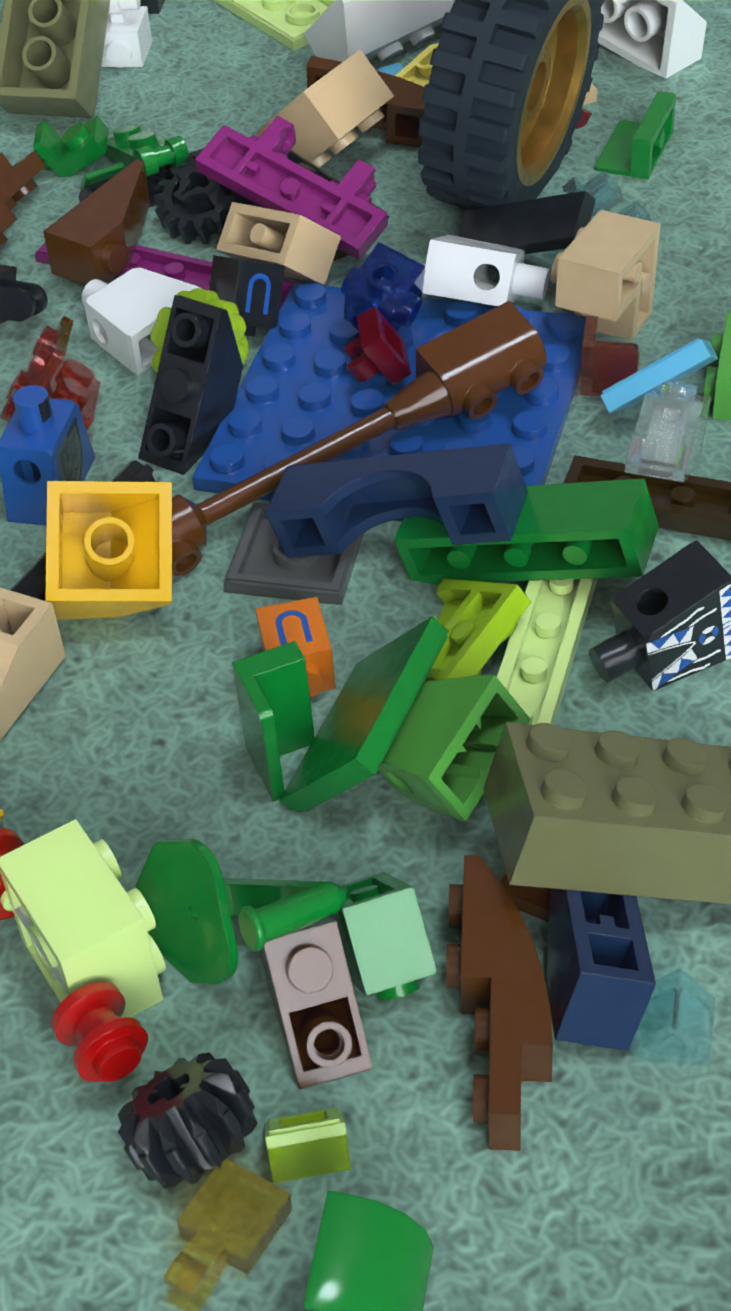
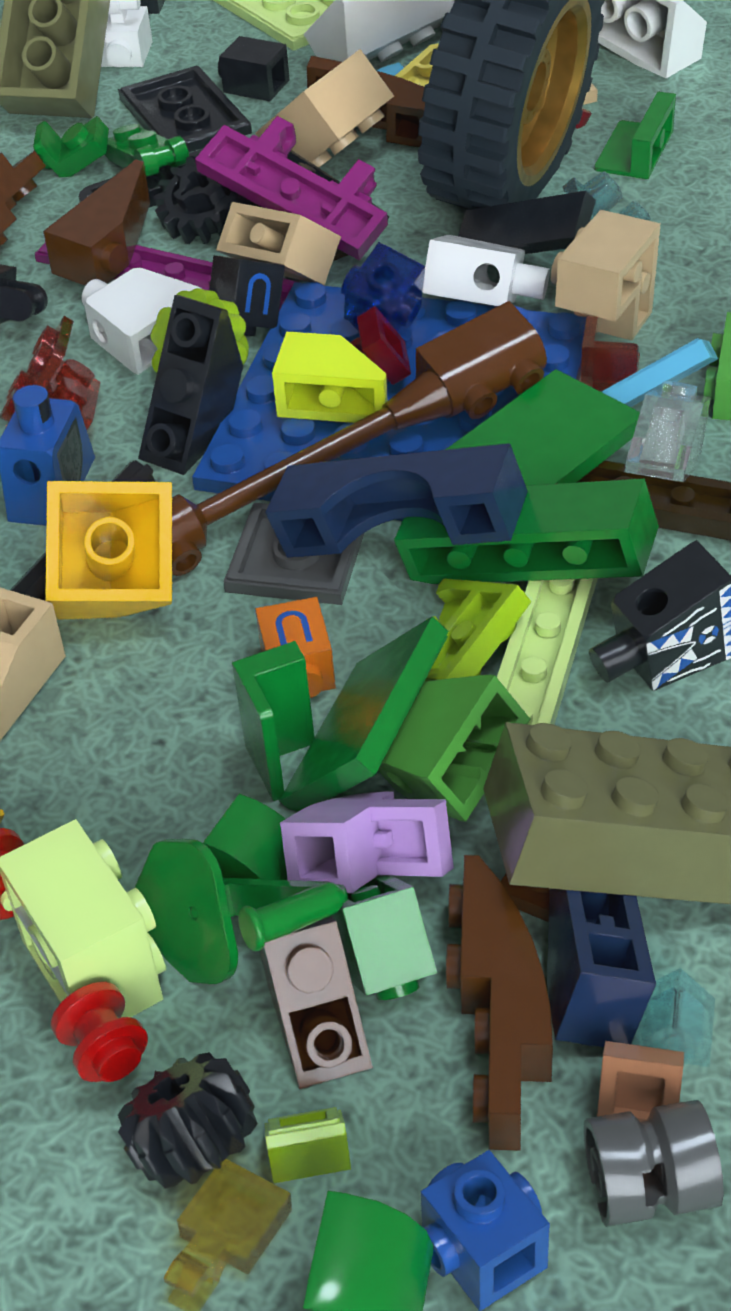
(101, 175): green piece -> none
(183, 106): none -> black tile
(249, 841): none -> green brick
(254, 68): none -> black brick
(326, 379): none -> neon yellow slope
(367, 836): none -> lavender brick
(485, 1228): none -> blue brick
(557, 429): none -> green tile
(633, 1158): none -> dark grey wheel
(638, 1079): none -> nougat tile

